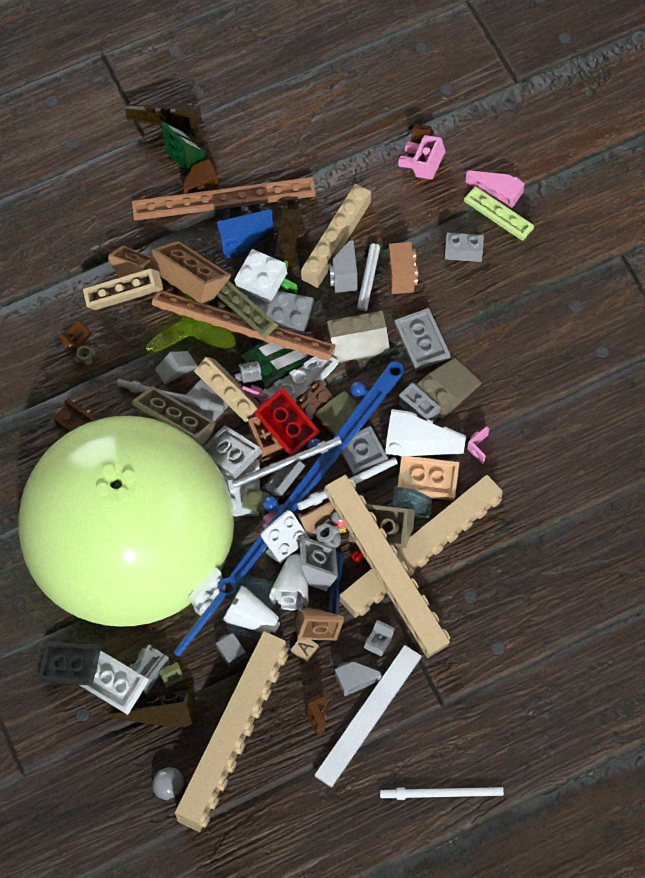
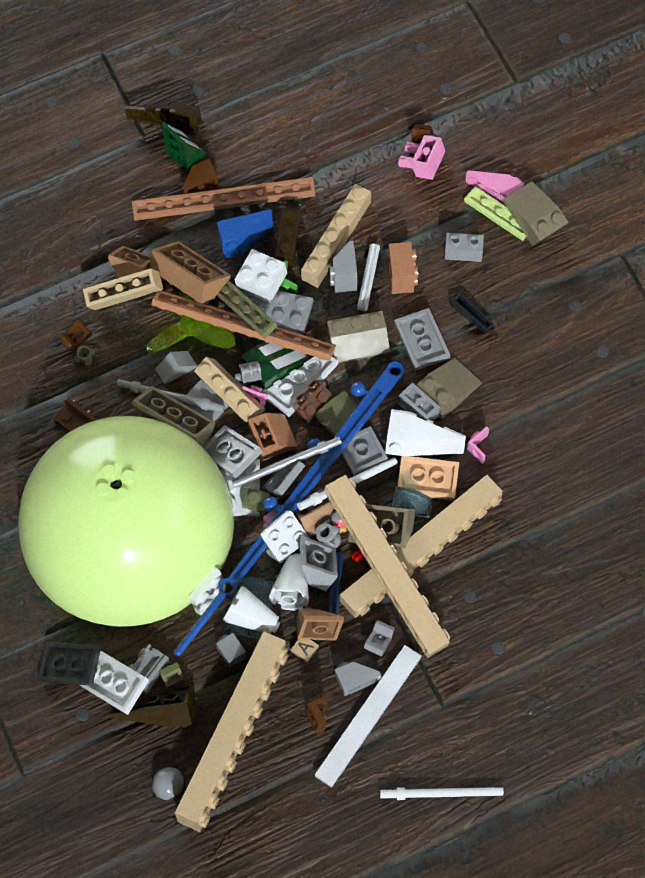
(286, 422): red slope -> none
(471, 313): none -> black piece
(535, 213): none -> dark tan slope

